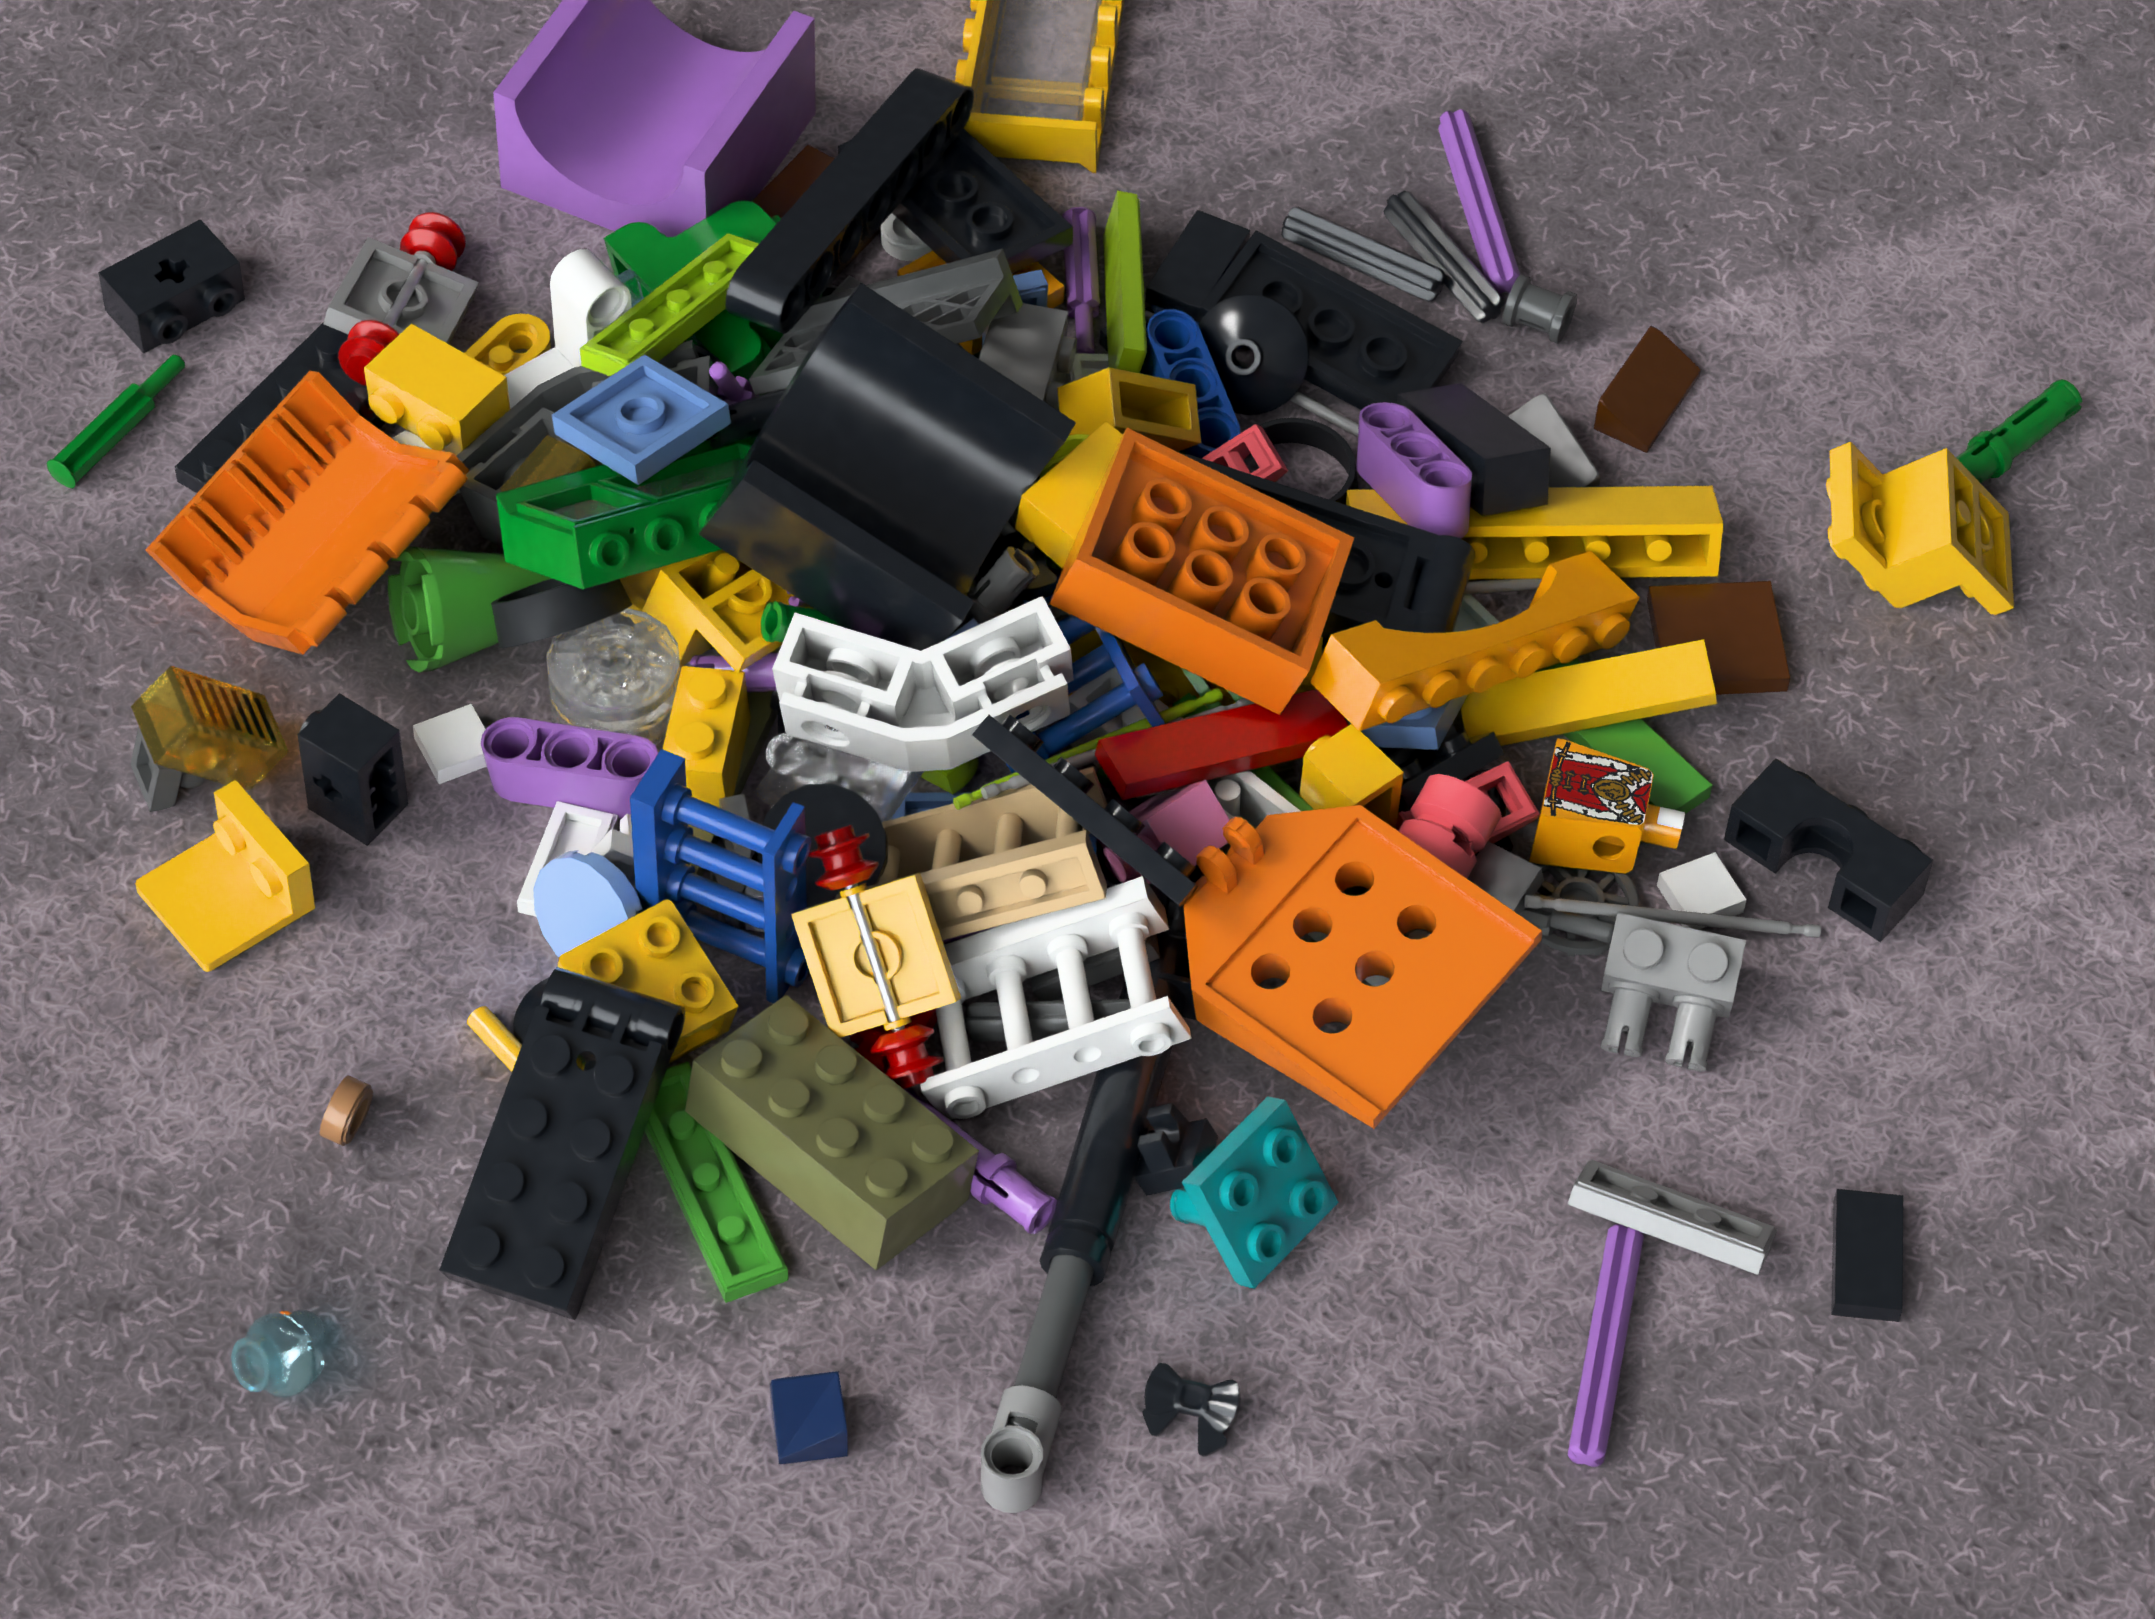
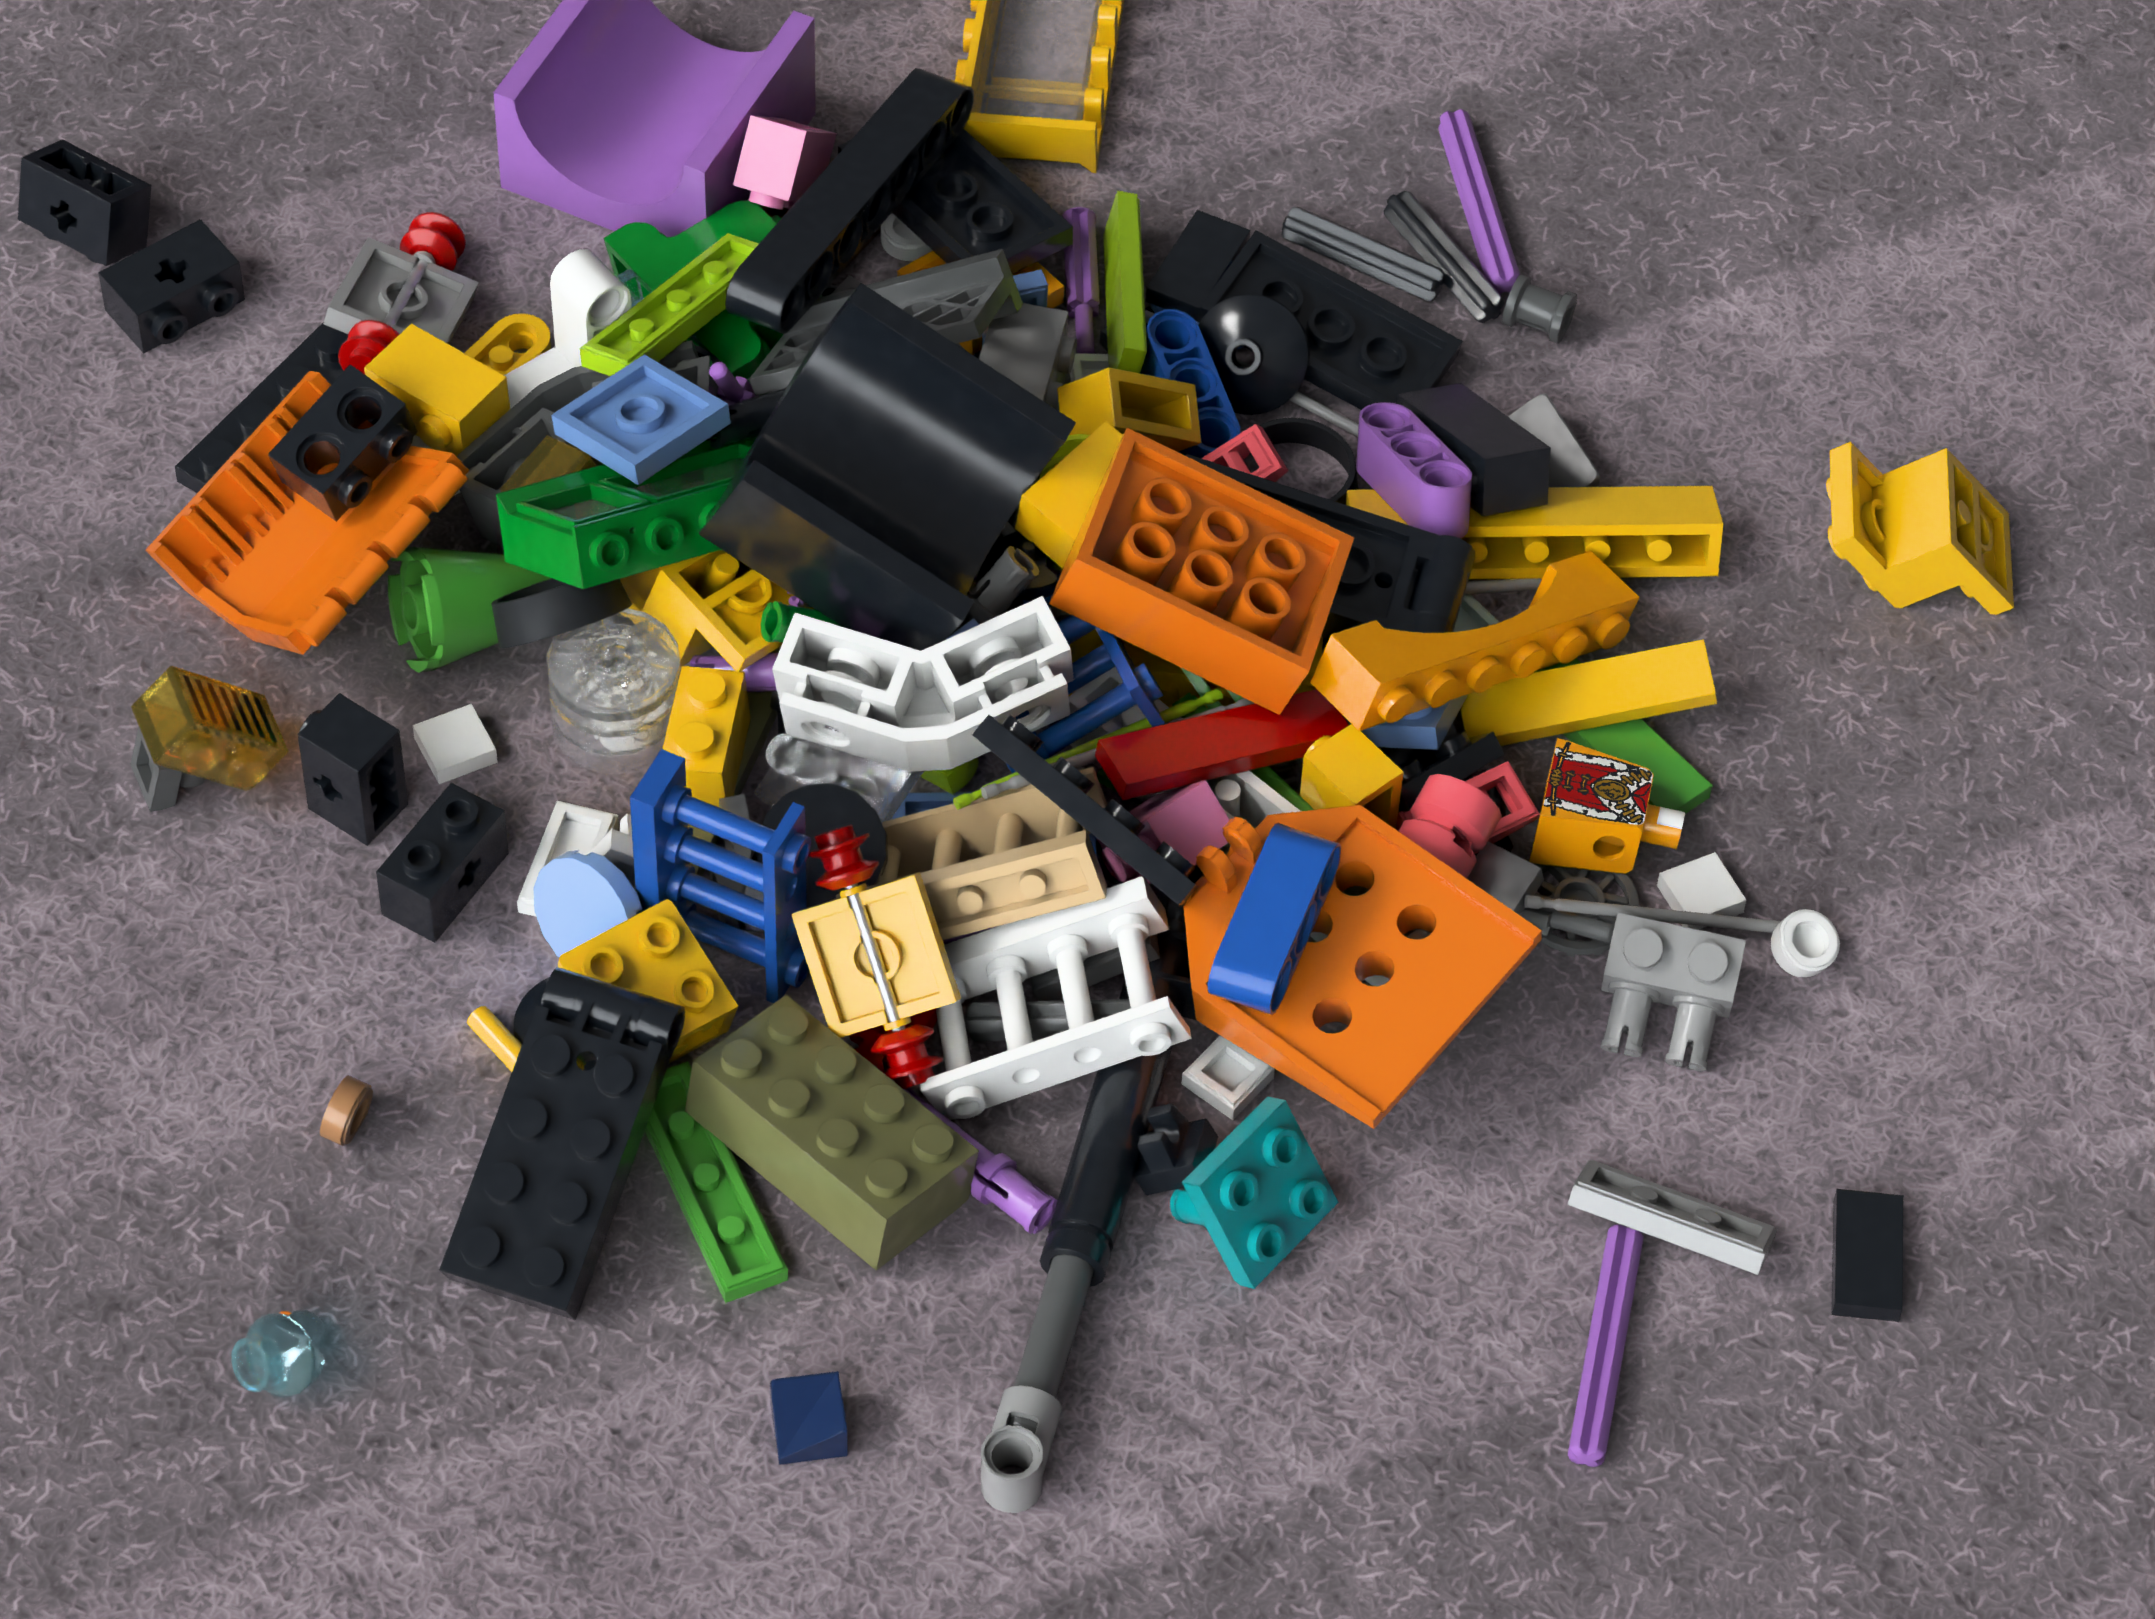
(84, 202): none -> black brick
(111, 425): green axle -> none
(230, 885): yellow bracket -> none
(331, 435): none -> black brick
(442, 862): none -> black brick
(565, 764): medium lavender beam -> none
(781, 160): none -> bright pink piece
(1213, 1405): black piece -> none
(1227, 1077): none -> white tile
(1274, 918): none -> blue beam
(1646, 391): reddish brown slope -> none
(1737, 629): reddish brown tile -> none
(1792, 816): black arch -> none
(1805, 943): none -> white tile
(1993, 451): green pin -> none

